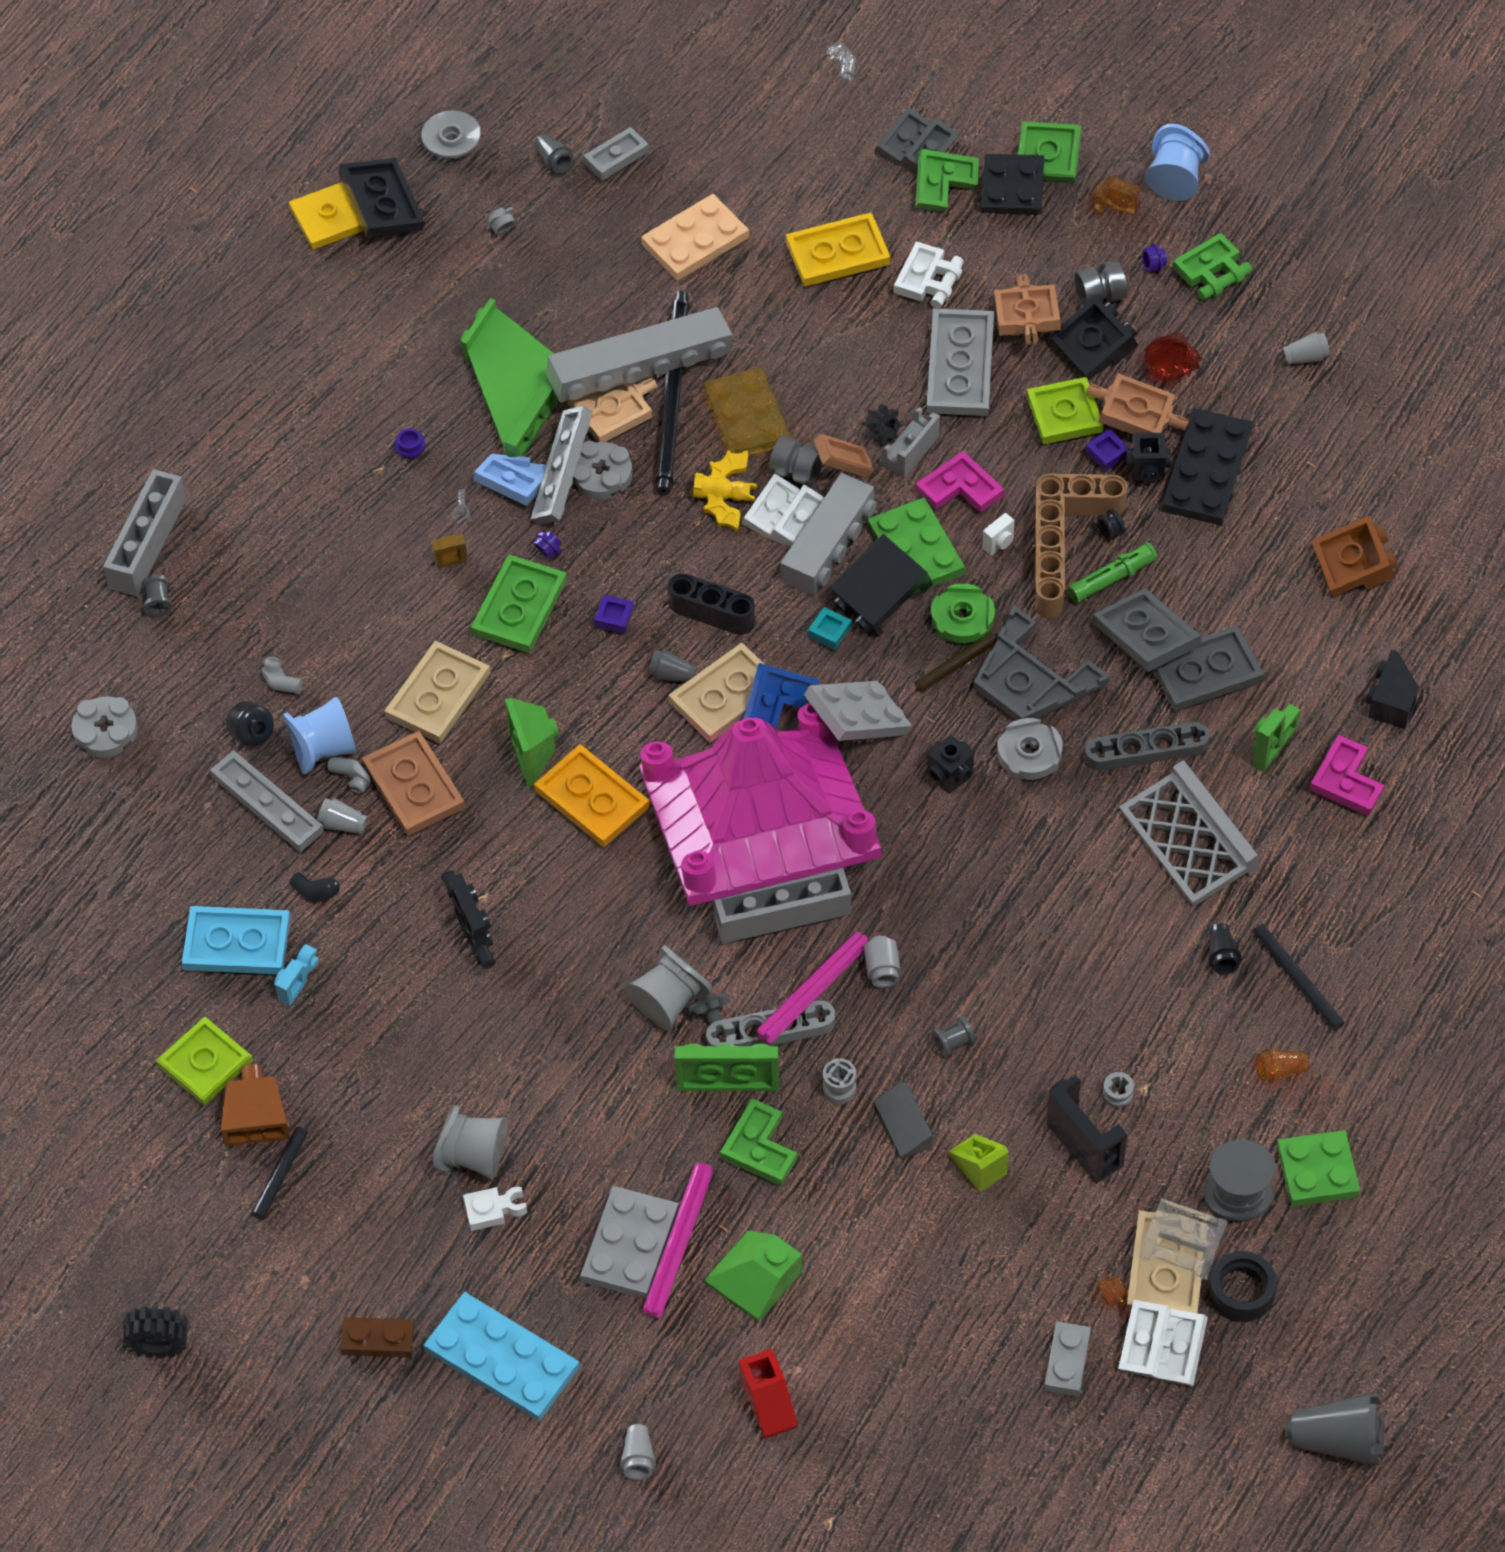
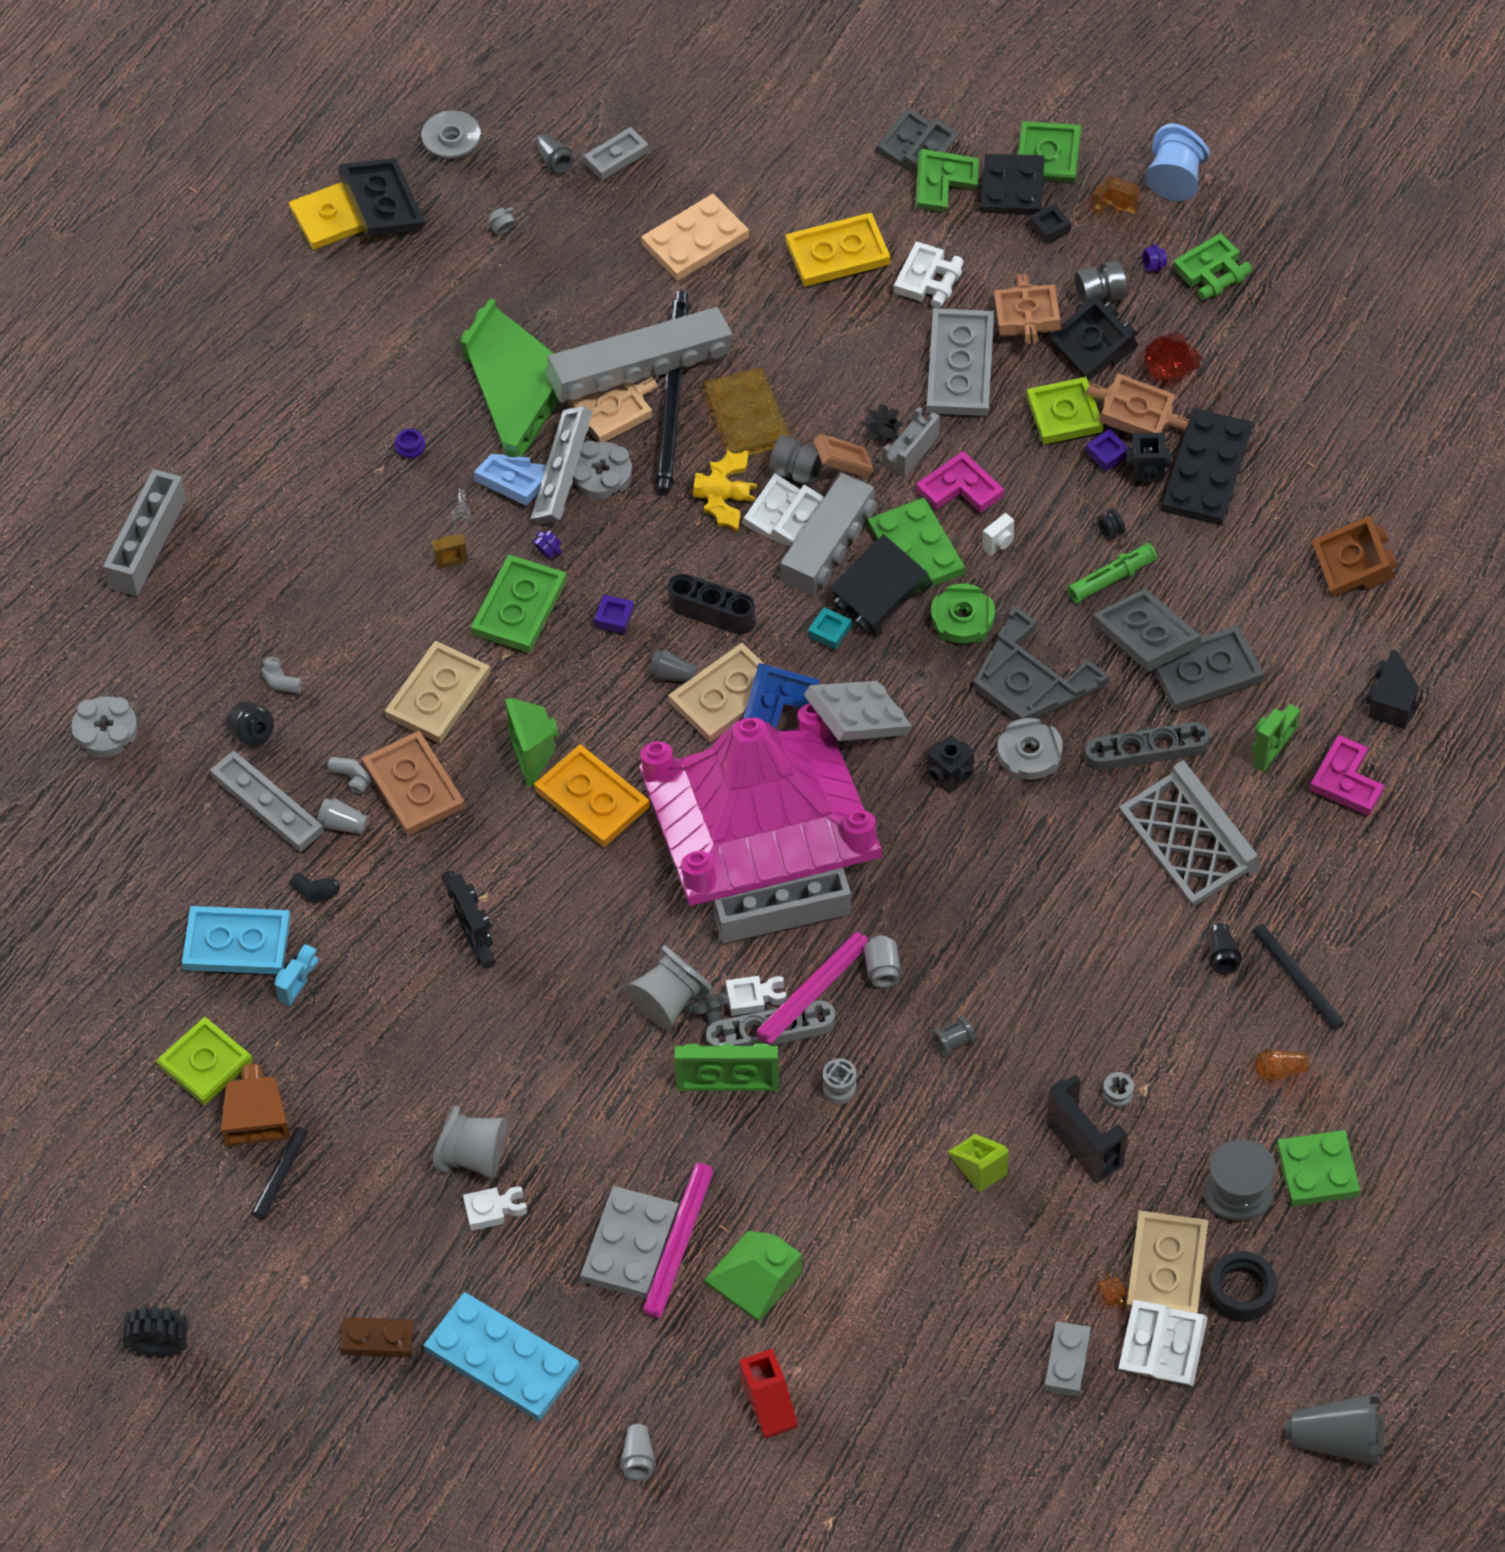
(156, 592): dark grey bush -> none
(320, 734): light blue hat -> none
(749, 995): none -> white plate
(751, 1145): bright green plate -> none
(846, 57): clear arm -> none
(904, 1121): dark grey slope -> none
(955, 662): dark brown bar -> none
(1050, 223): none -> black plate
(1072, 497): medium nougat beam -> none
(1185, 1228): clear plate -> none
(1308, 349): light grey cone -> none

